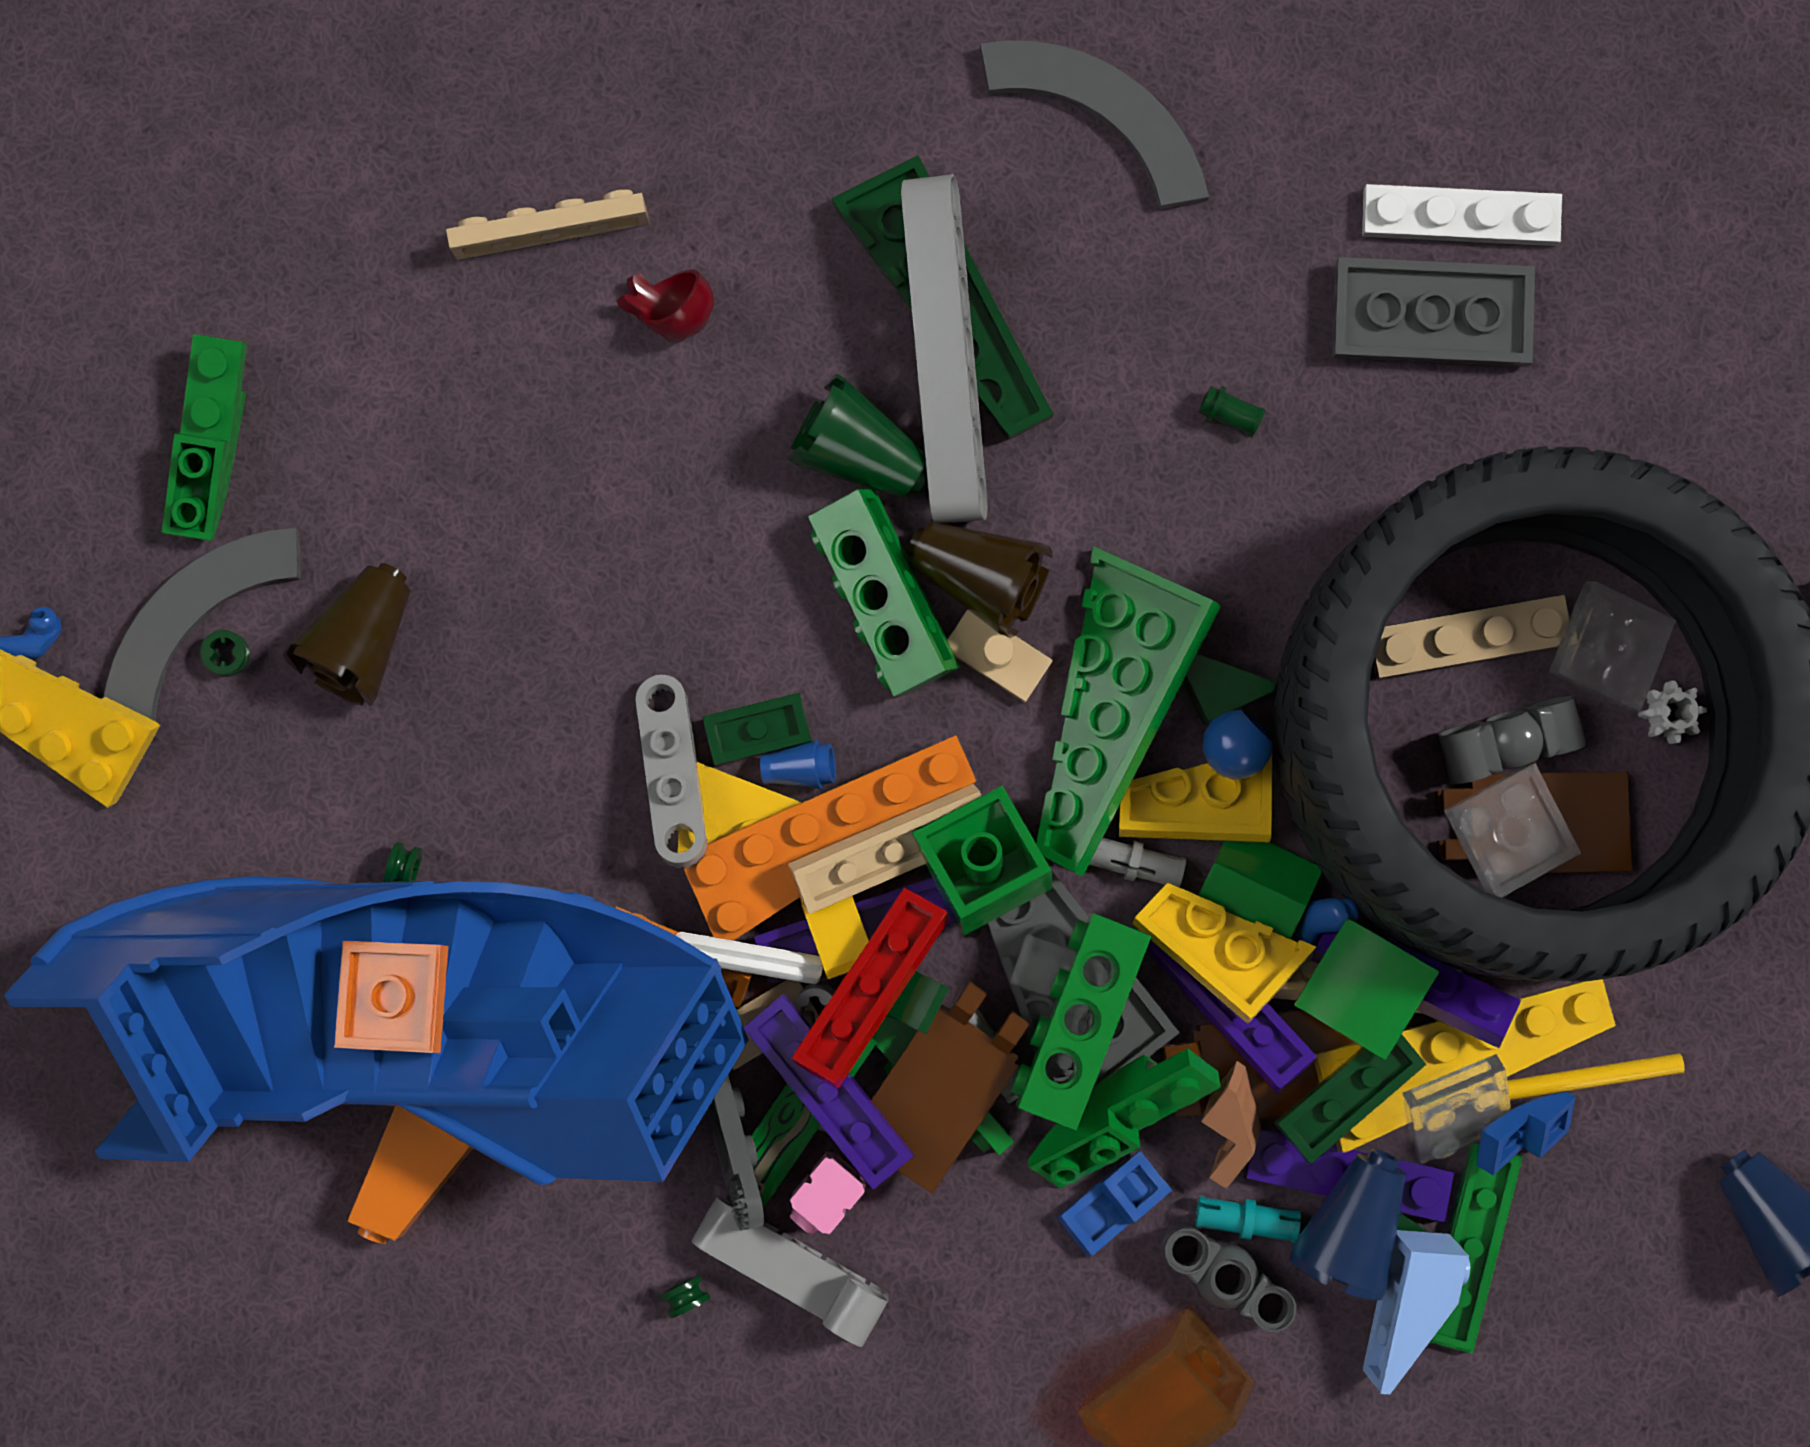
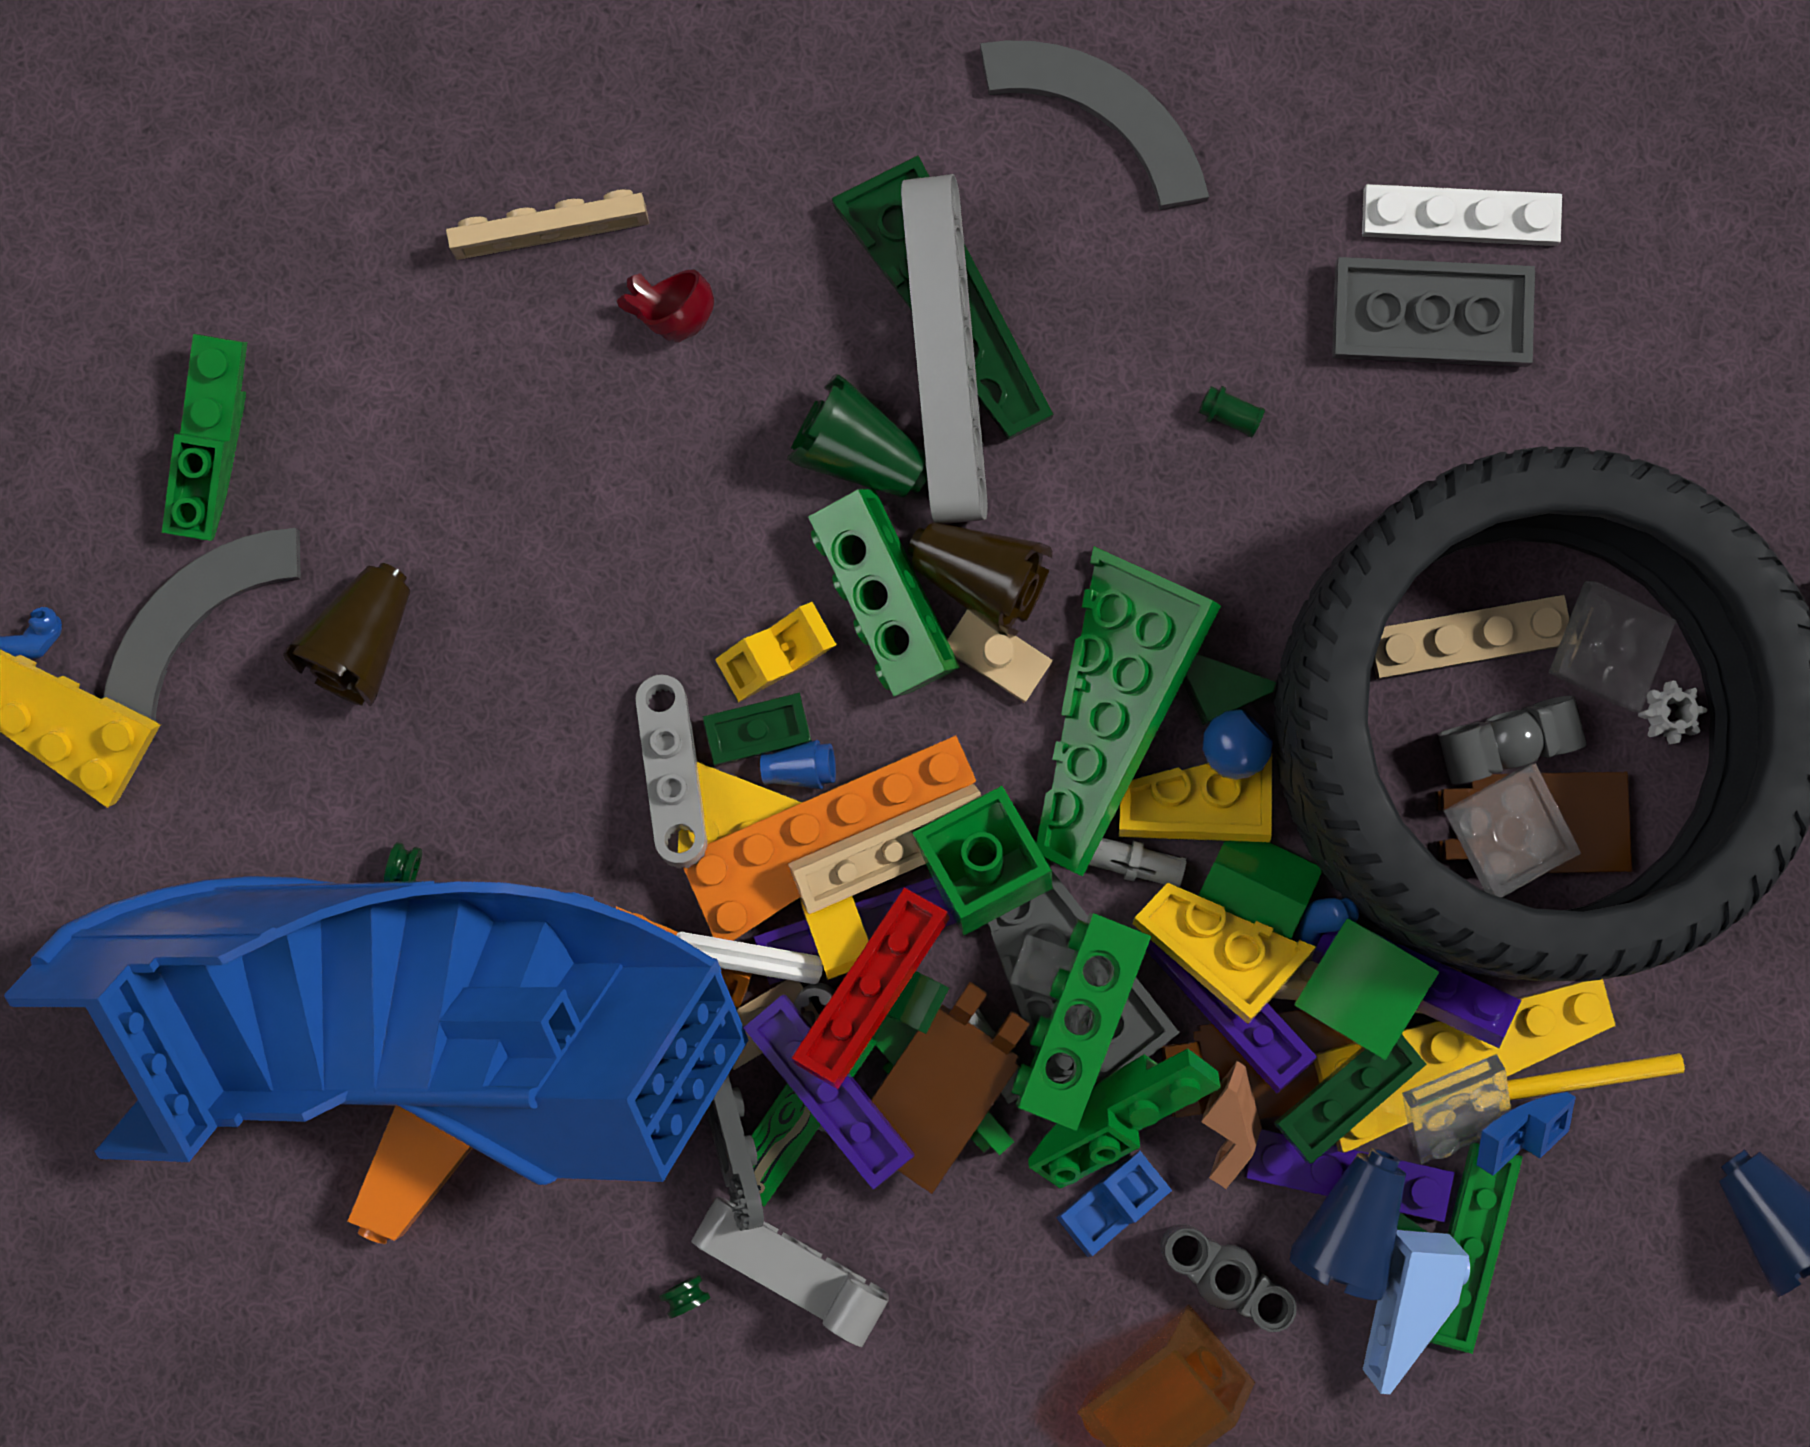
(210, 654): dark green bush -> none
(391, 996): orange tile -> none
(775, 652): none -> yellow slope
(826, 1194): bright pink brick -> none
(1247, 1219): teal pin -> none

